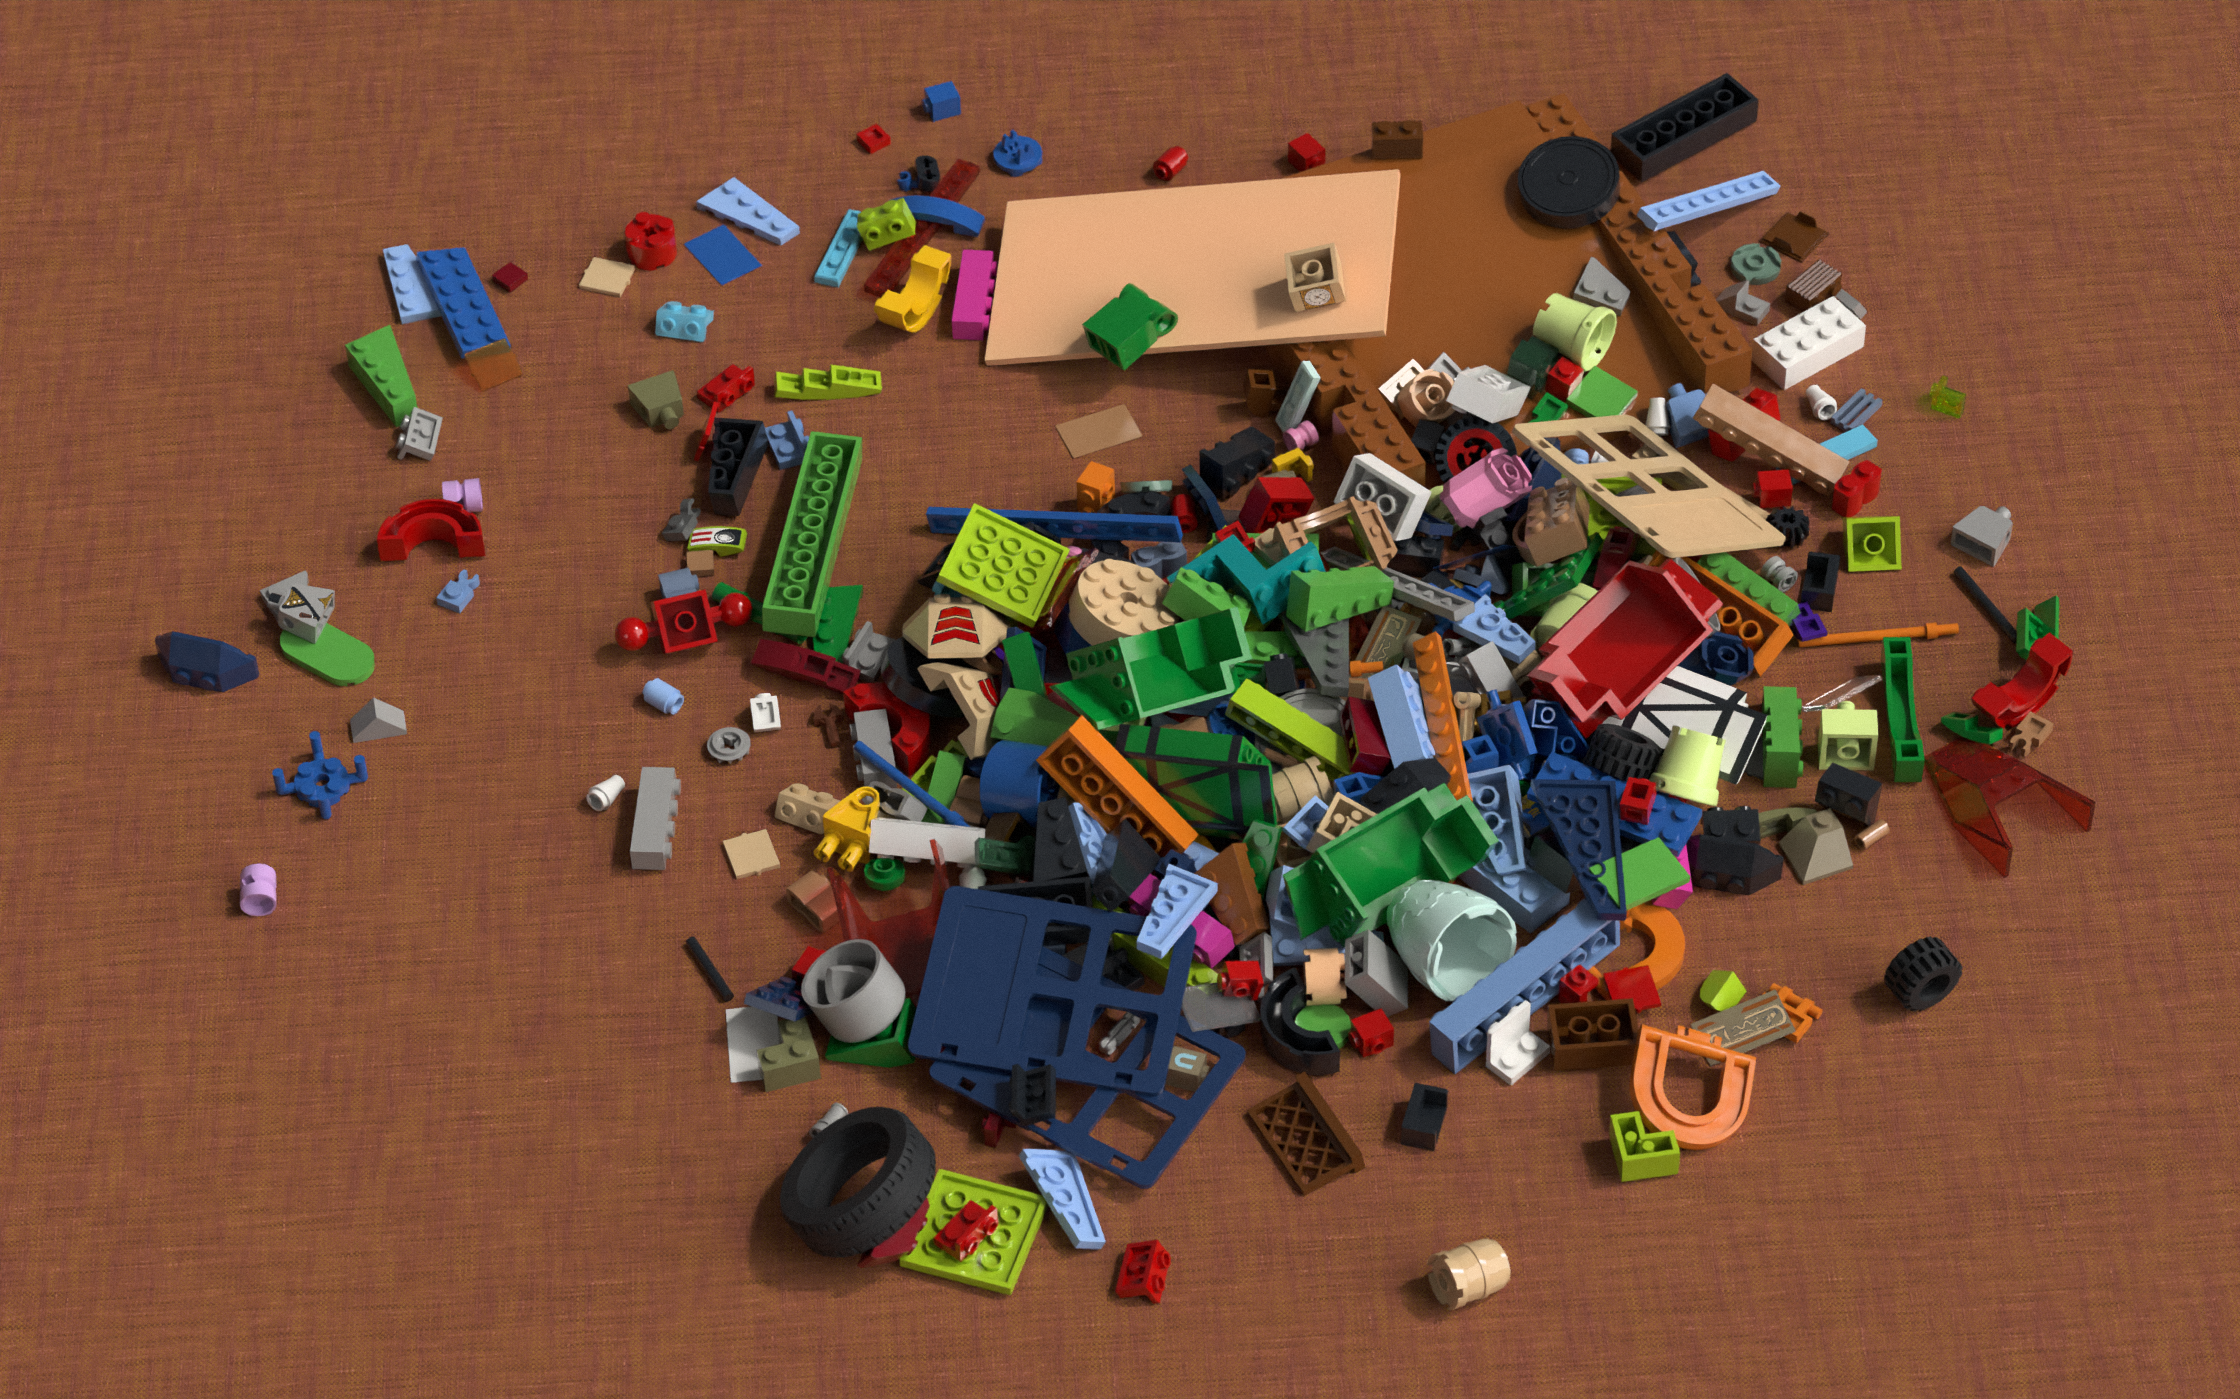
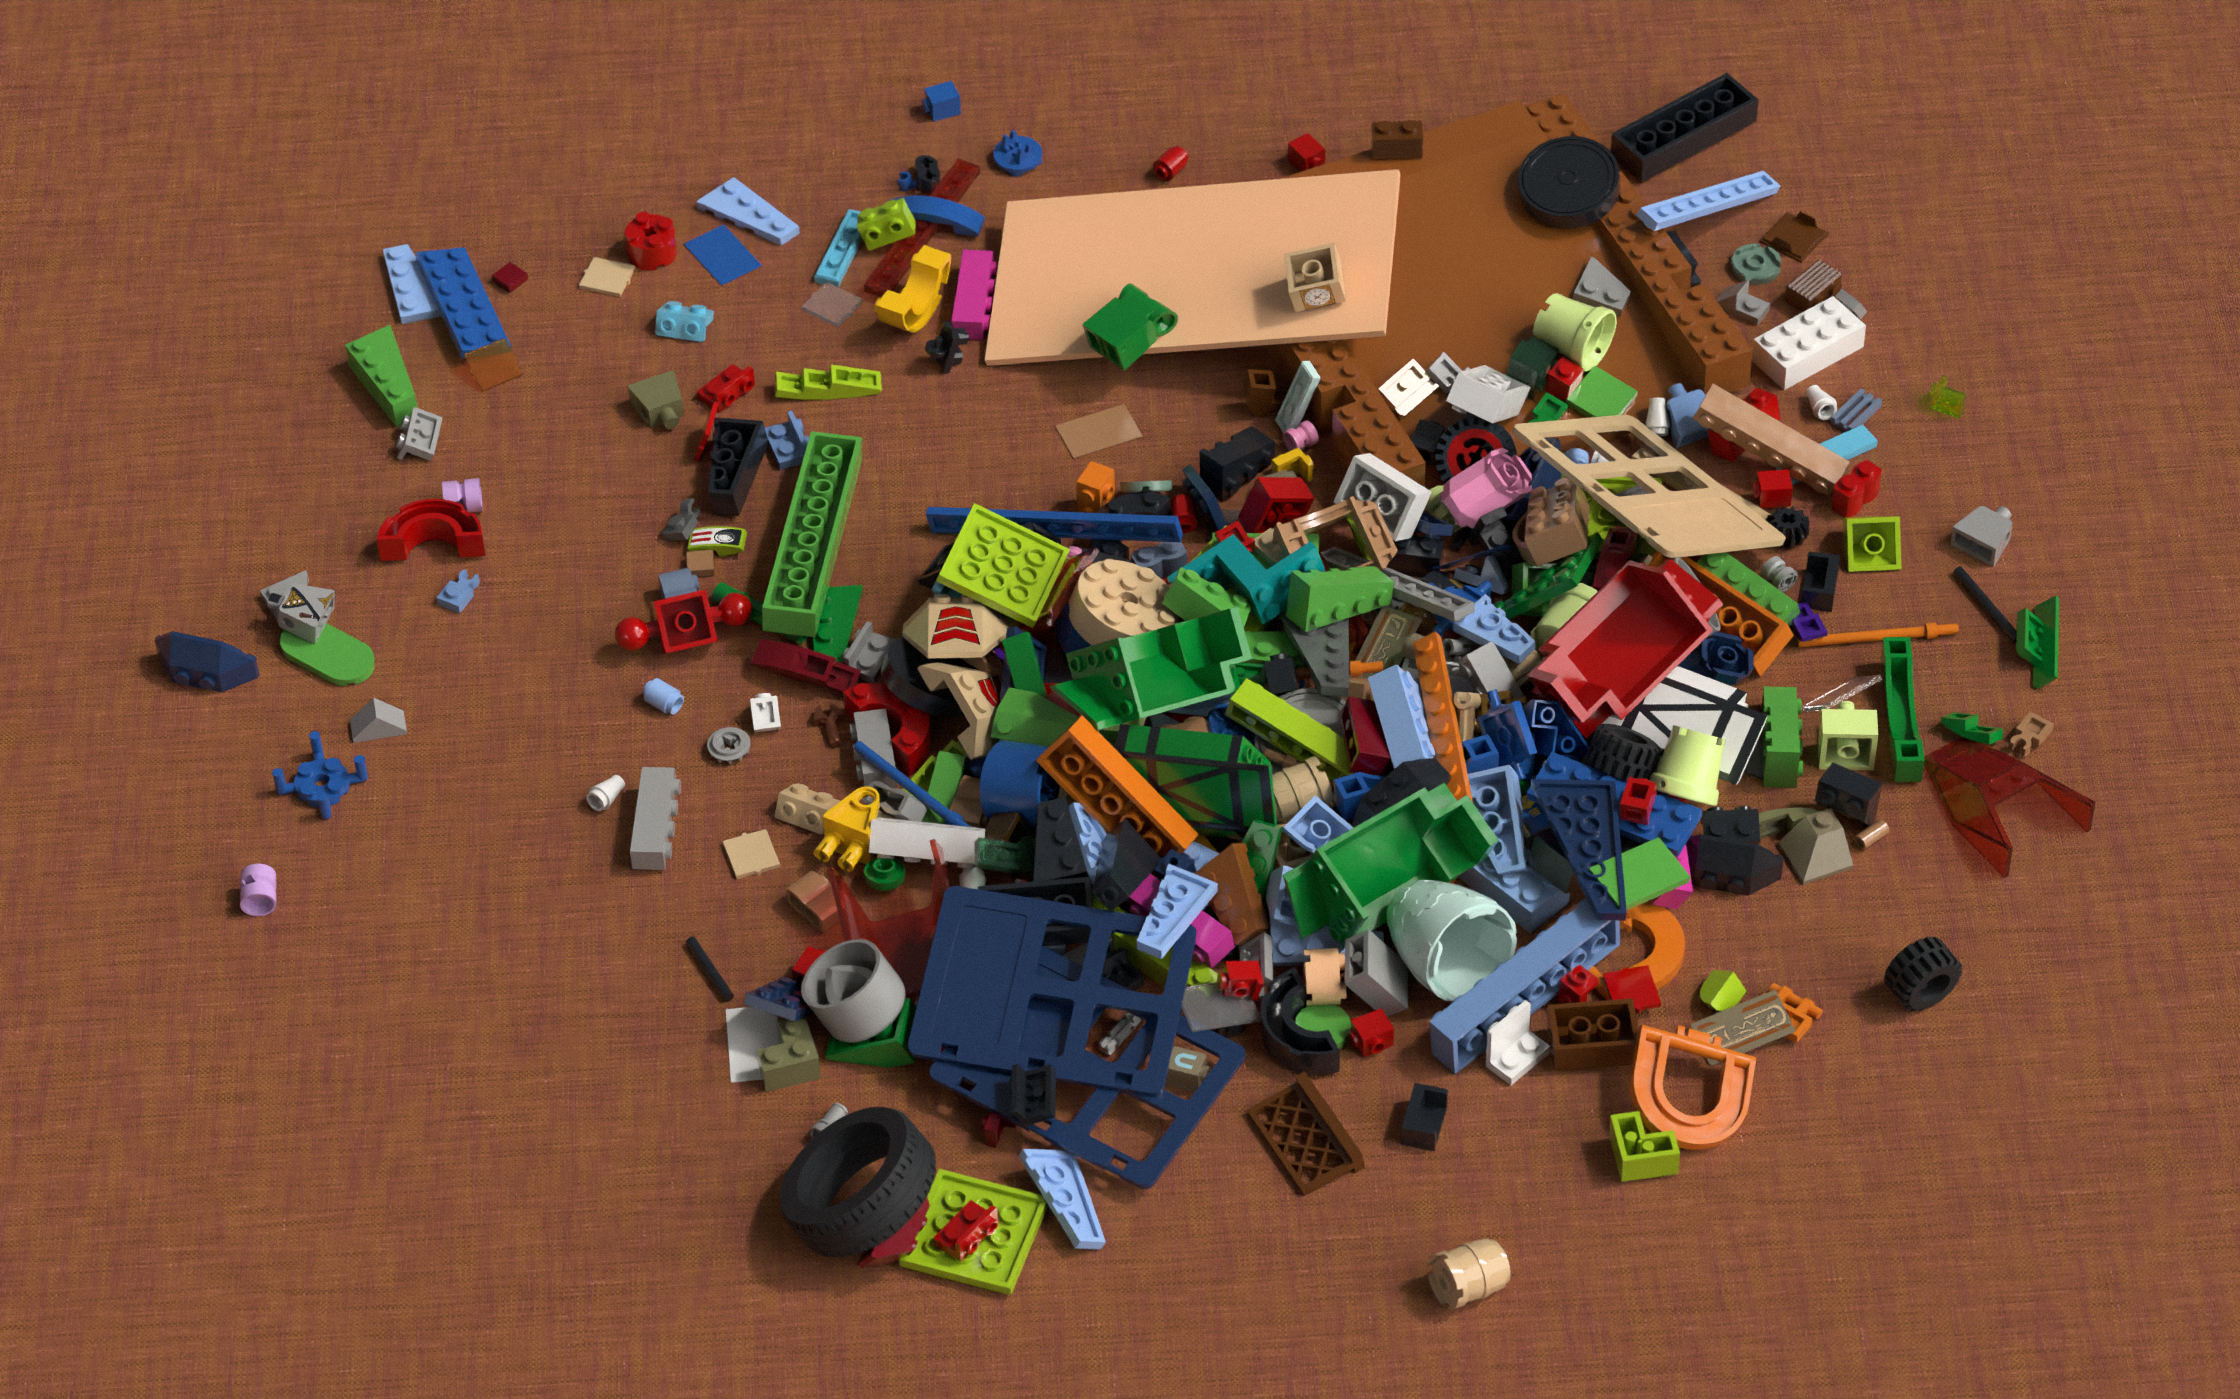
(832, 304): none -> clear piece
(873, 138): red tile -> none
(945, 346): none -> black hips
(1143, 1270): red bracket -> none
(1337, 819): tan brick -> none
(1426, 397): light nougat brick -> none
(2029, 687): red brick -> none

